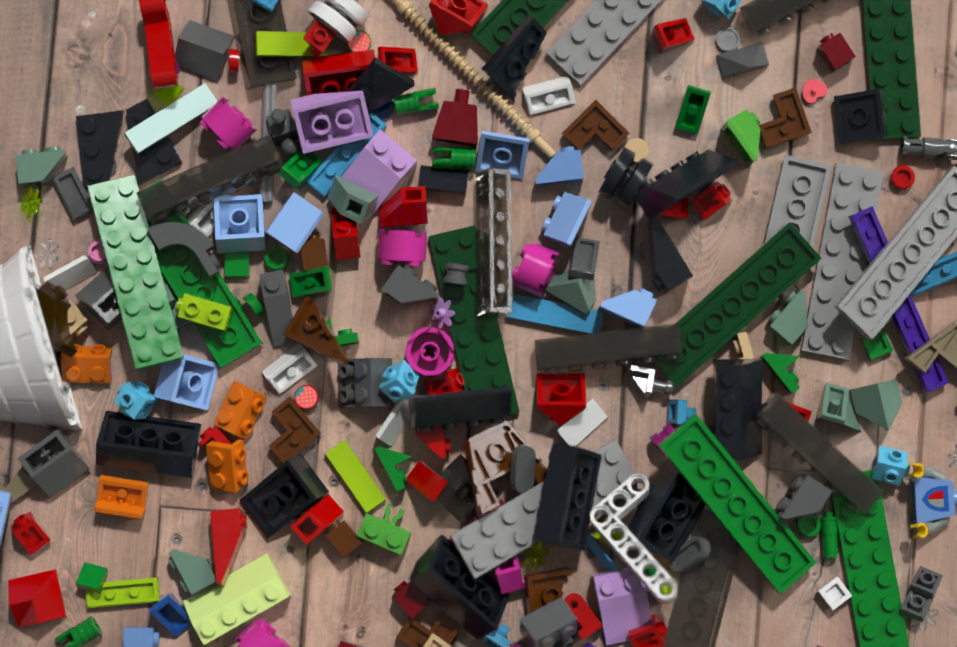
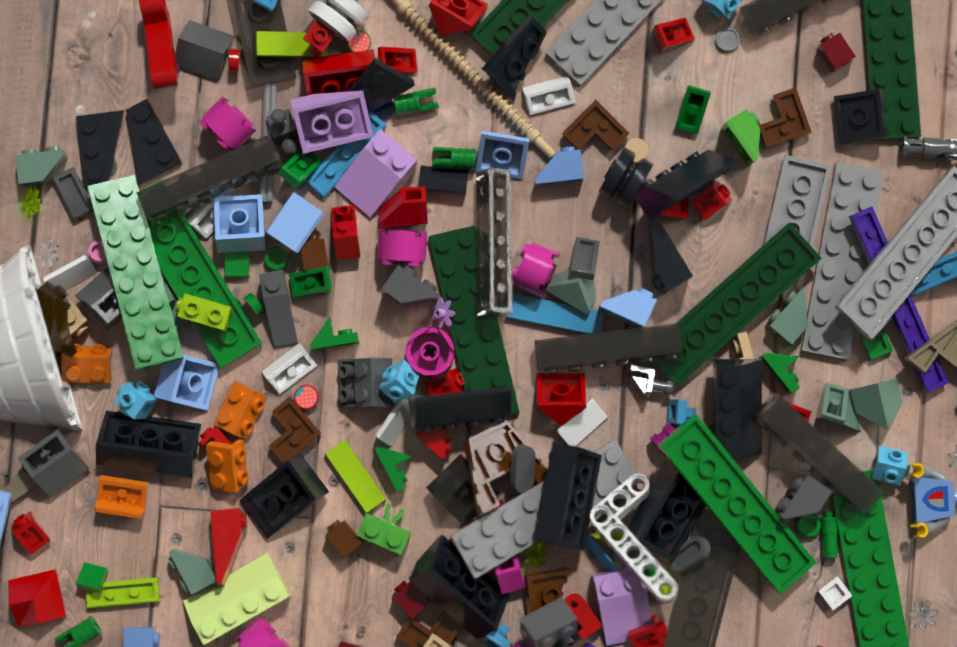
(168, 95): clear neon green tile -> none
(170, 118): light aqua tile -> none
(171, 614): blue slope -> none
(180, 234): dark grey arch -> none
(313, 332): reddish brown wing -> none
(317, 519): red slope -> none
(352, 200): sand green slope -> none
(426, 481): red tile -> none
(456, 274): dark grey wheel -> none
(457, 121): dark red torso -> none
(566, 219): light blue slope -> none
(742, 60): dark grey slope -> none
(812, 90): coral piece -> none
(902, 177): red tile -> none
(921, 594): dark grey slope -> none

